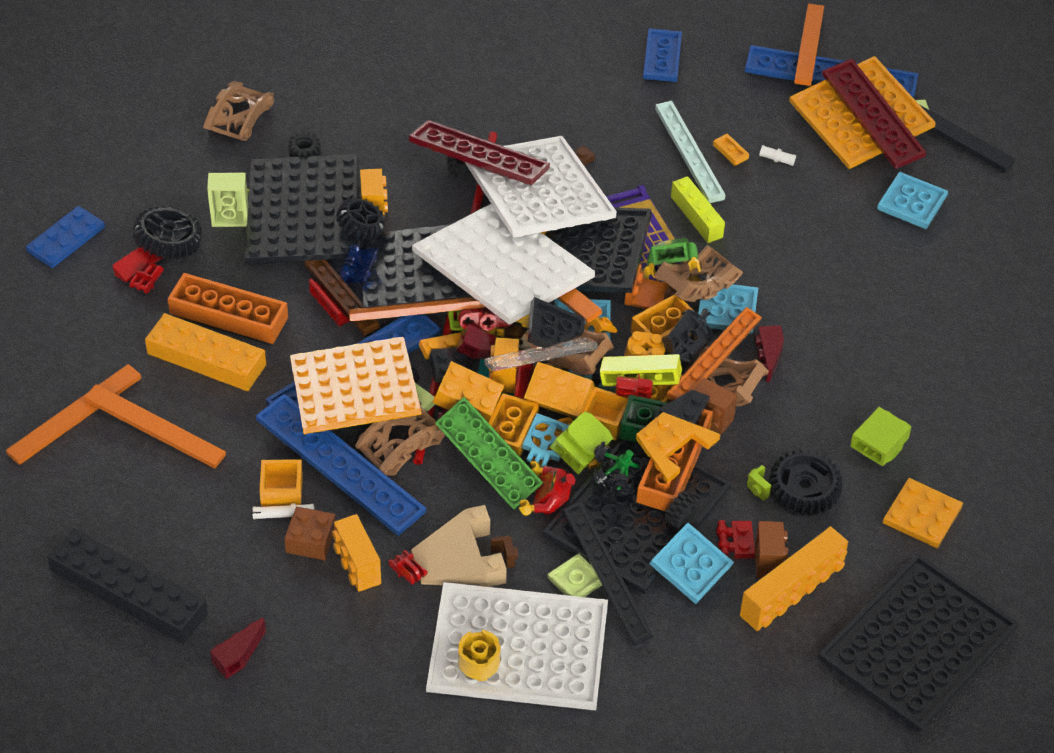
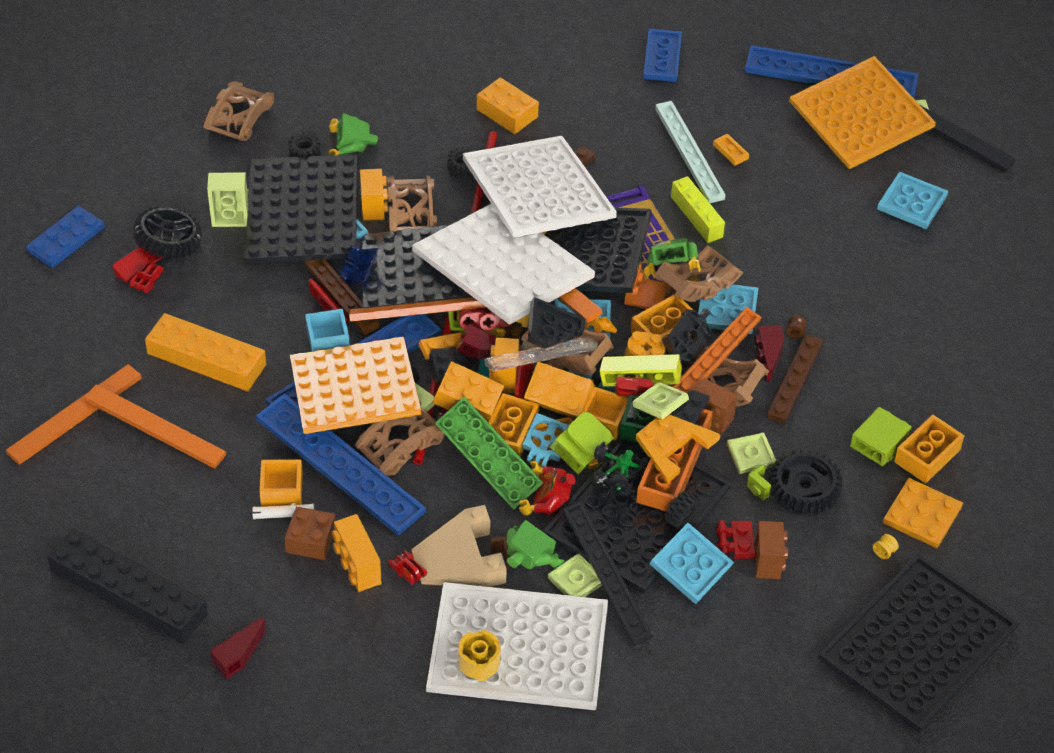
(228, 308): orange brick -> none
(327, 330): none -> medium azure piece
(351, 135): none -> bright green torso
(360, 218): black gear -> none
(418, 186): none -> medium nougat fence
(479, 152): dark red plate -> none
(507, 105): none -> light orange brick
(530, 547): none -> bright green torso
(660, 400): none -> yellowish green tile
(751, 452): none -> yellowish green tile
(777, 155): white pin -> none
(794, 579): light orange brick -> none
(795, 379): none -> reddish brown plate
(796, 327): none -> reddish brown wheel
(809, 45): orange tile -> none
(874, 113): dark red plate -> none
(885, 546): none -> yellow wheel
(929, 448): none -> light orange brick

